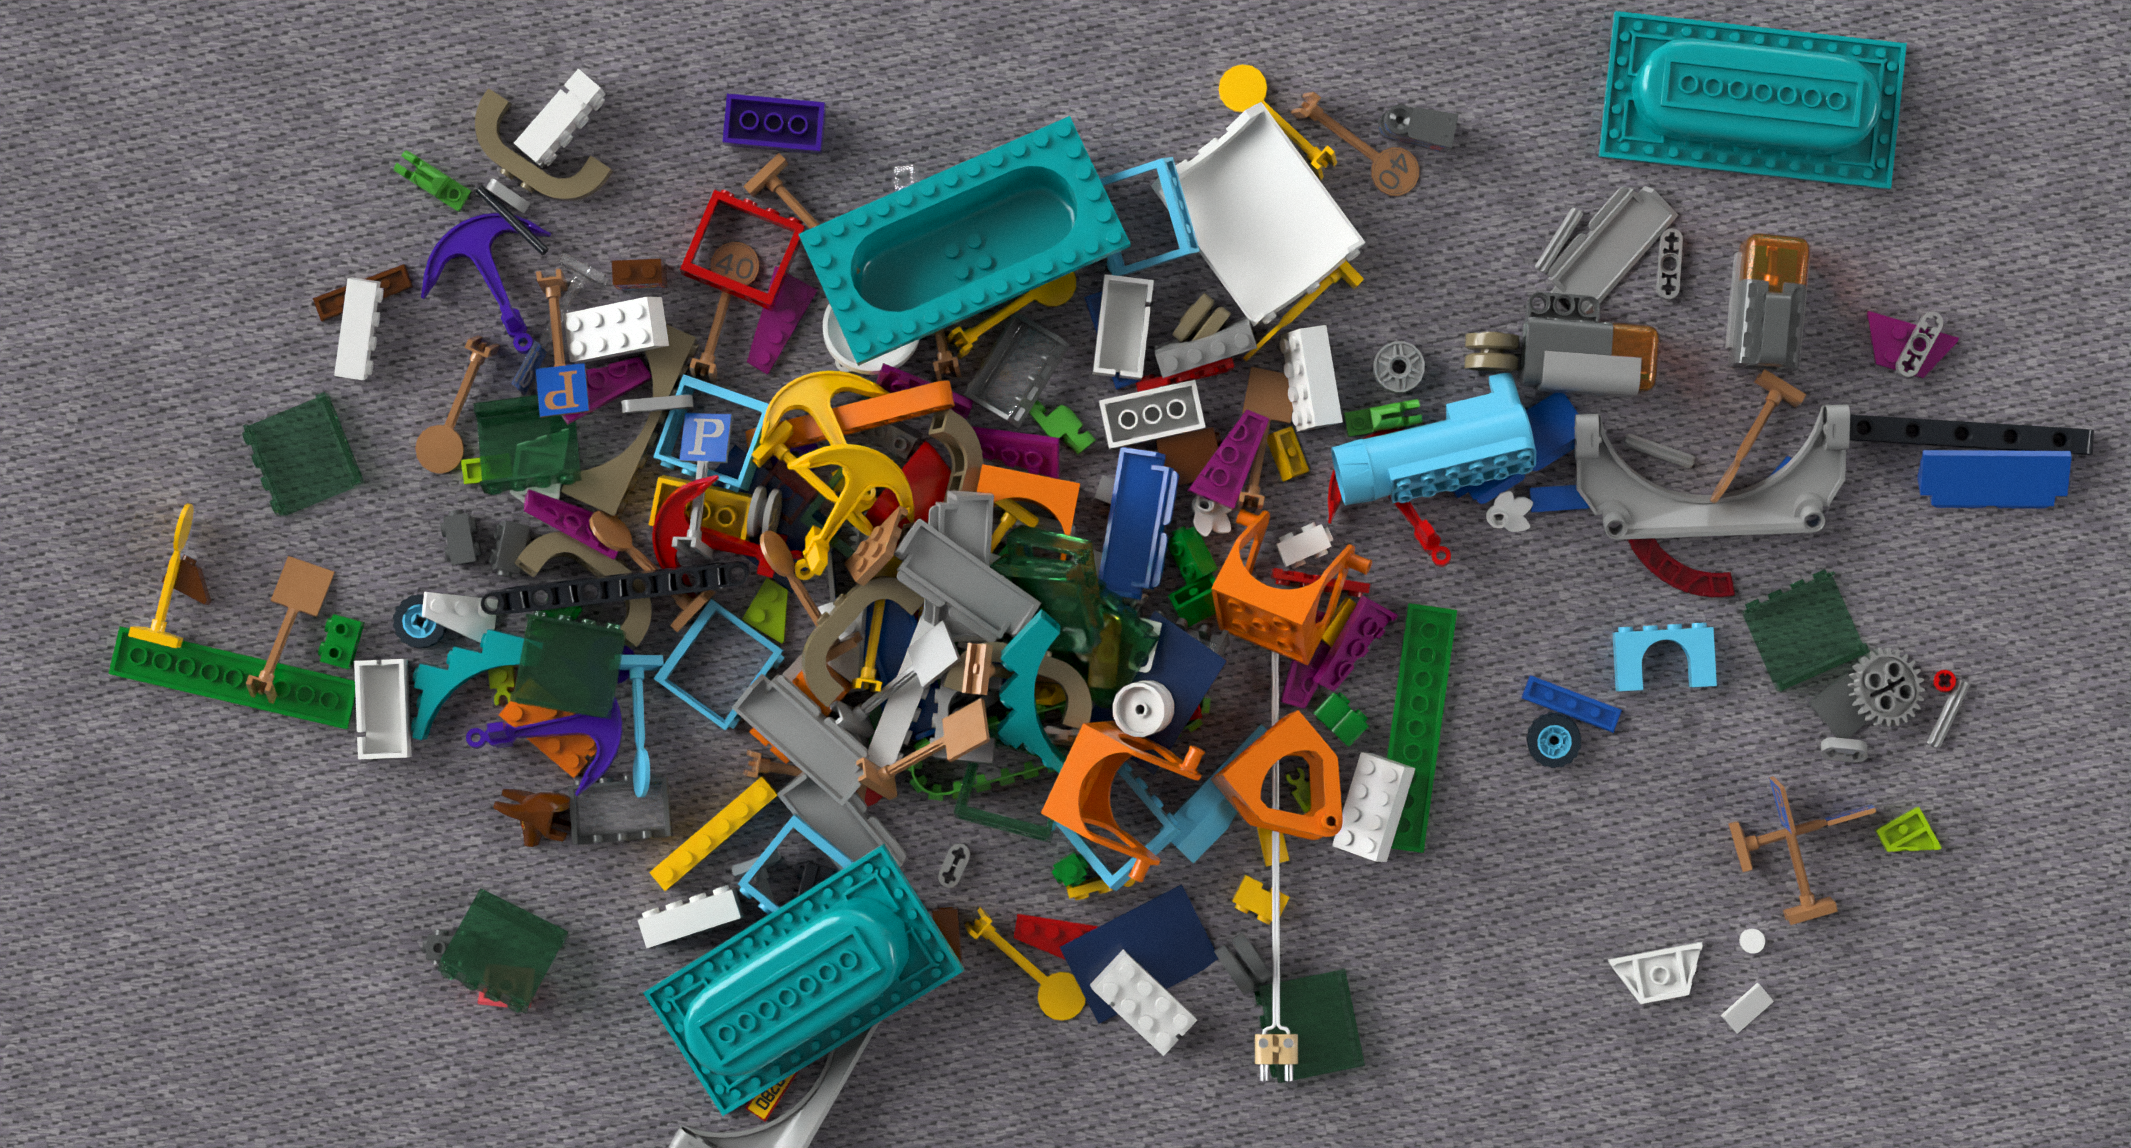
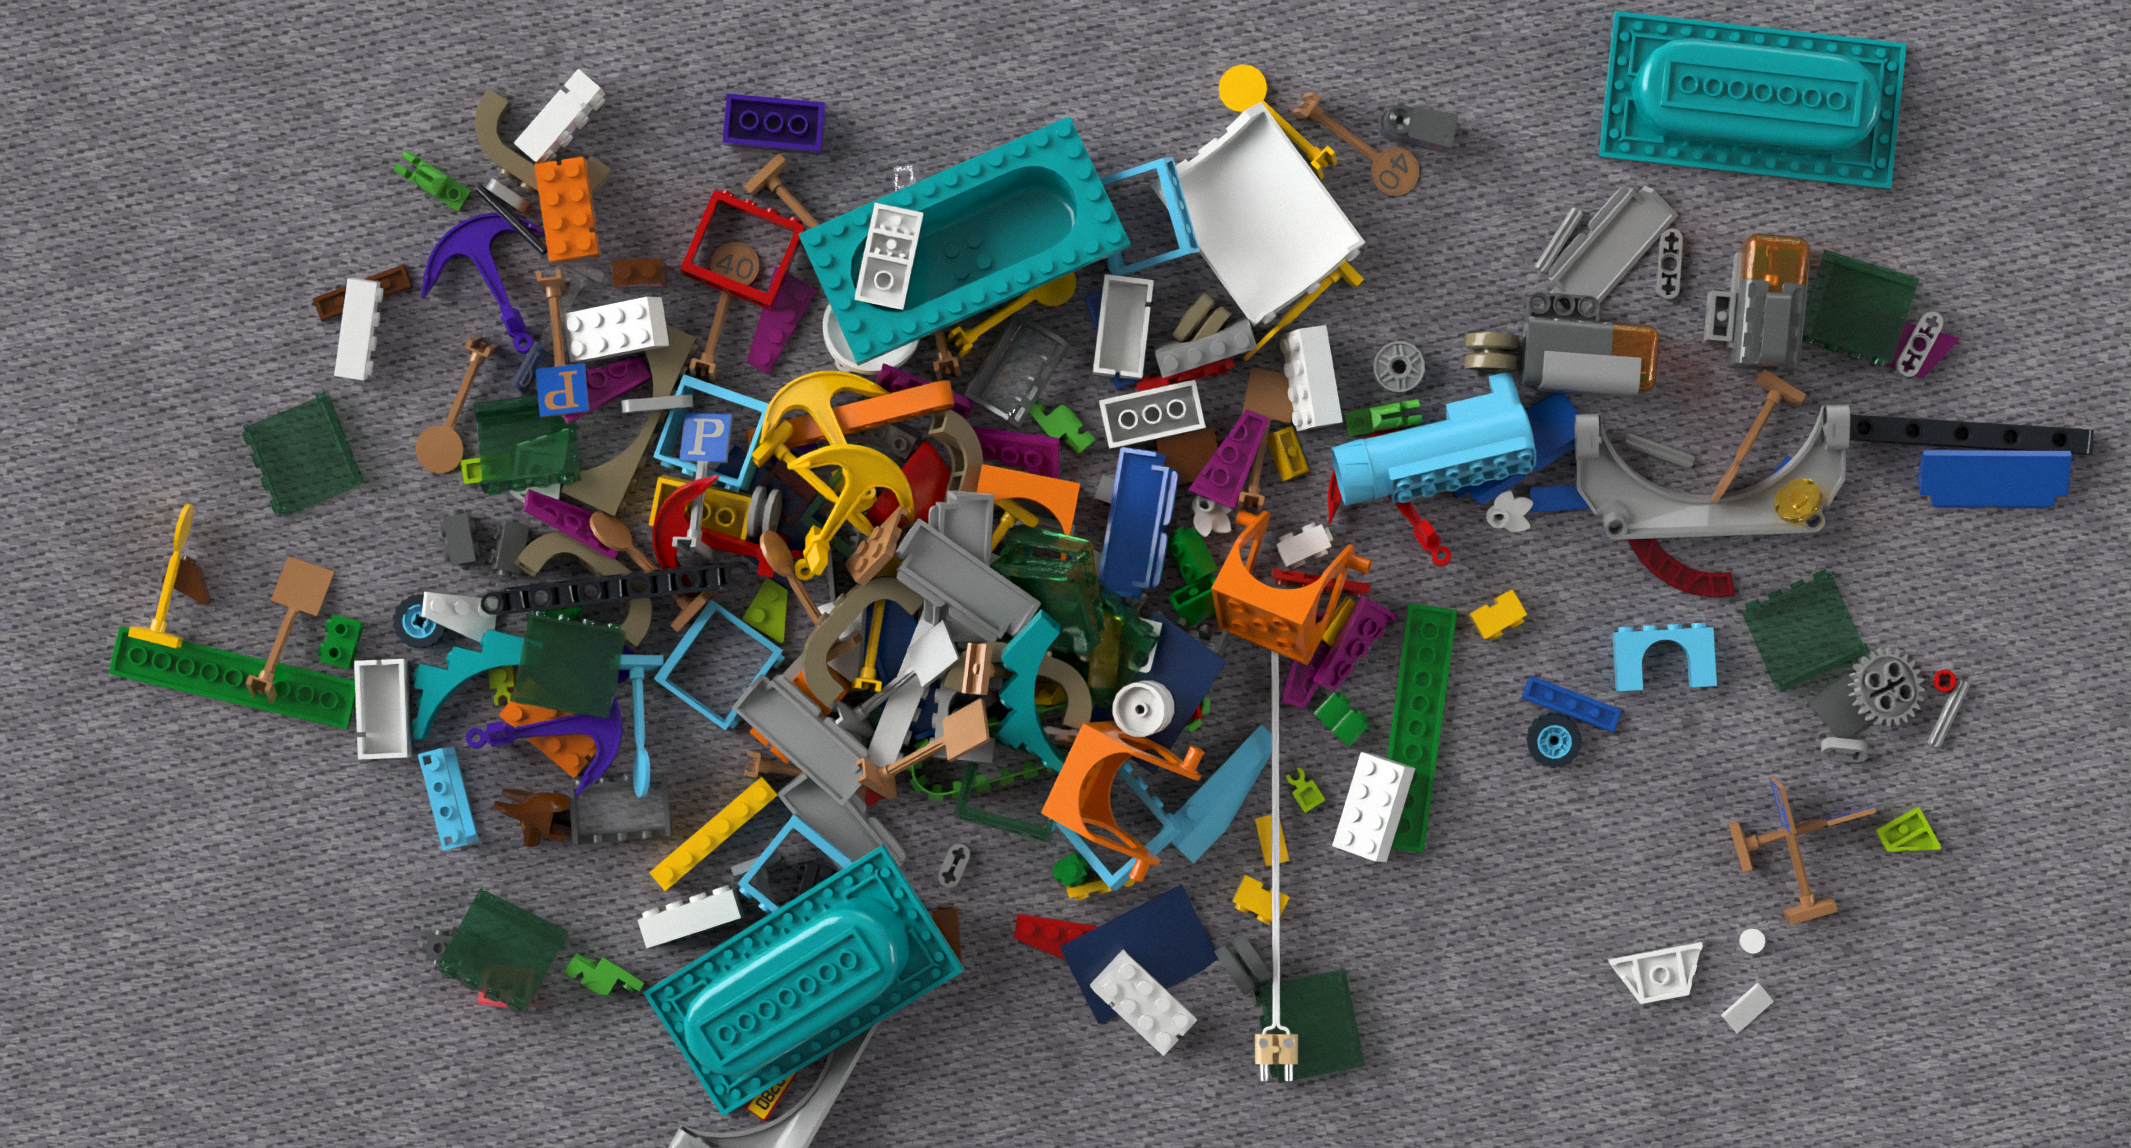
(448, 797): none -> medium azure window
(567, 210): none -> orange piece
(602, 977): none -> bright green plate
(888, 256): none -> white slope
(1057, 994): yellow piece -> none
(1244, 776): orange piece -> none
(1491, 620): none -> yellow brick
(1719, 317): none -> light grey brick
(1798, 500): none -> clear yellow tile
(1858, 308): none -> clear green panel

